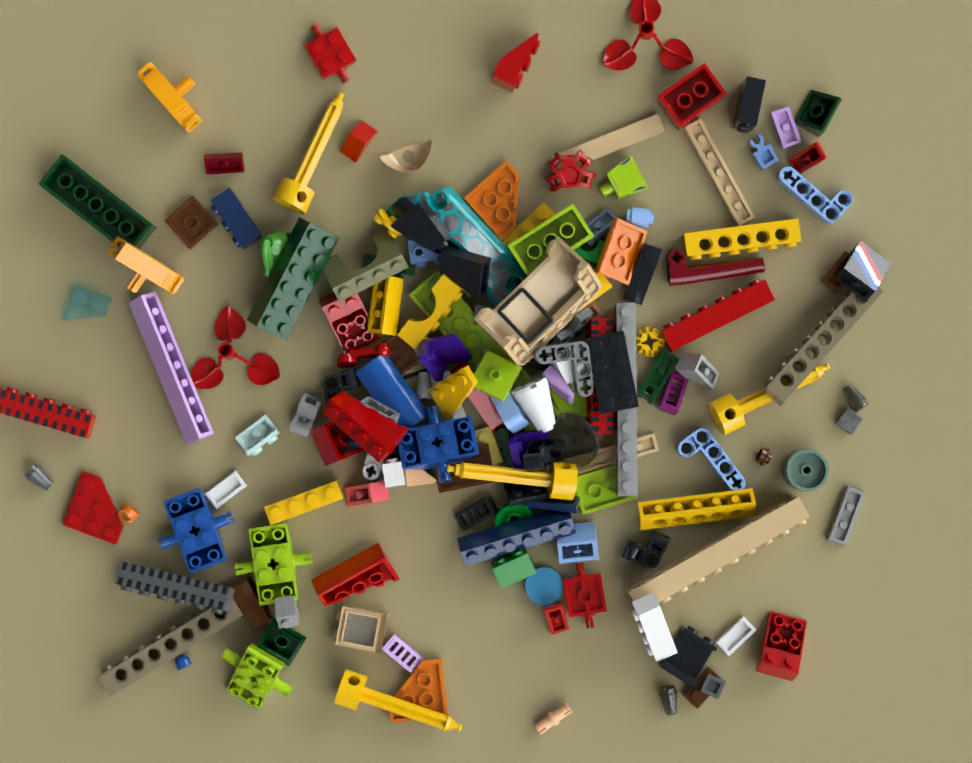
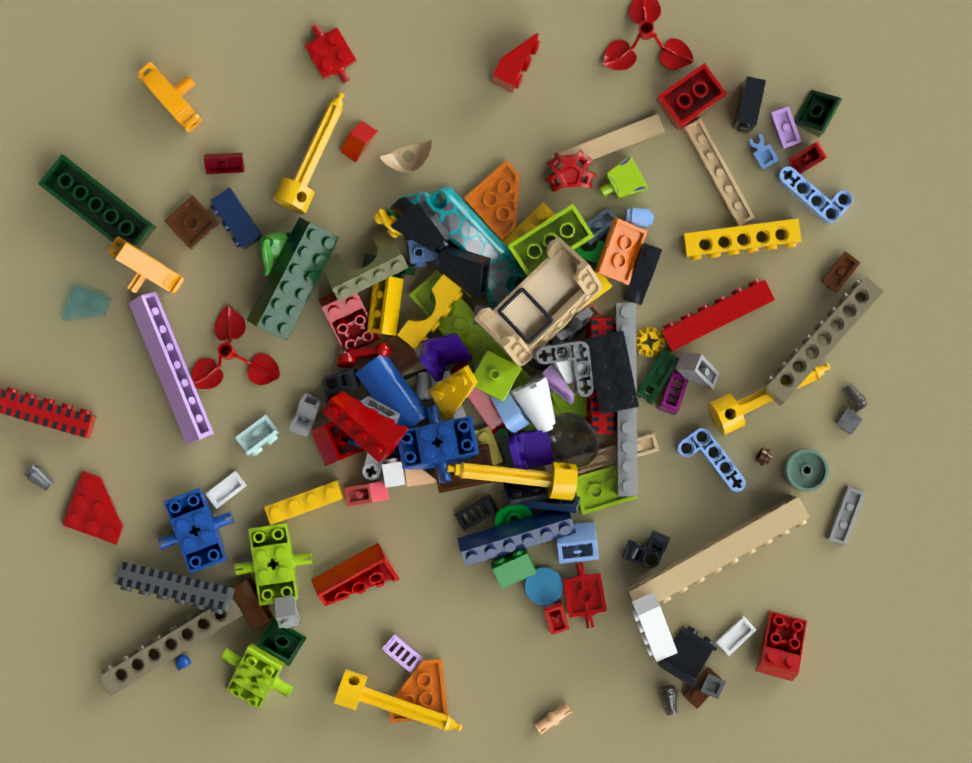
(130, 511): orange tile -> none
(360, 628): window -> none
(541, 452): black piece -> none
(680, 274): dark red axle -> none
(696, 509): yellow brick -> none
(863, 271): panel -> none

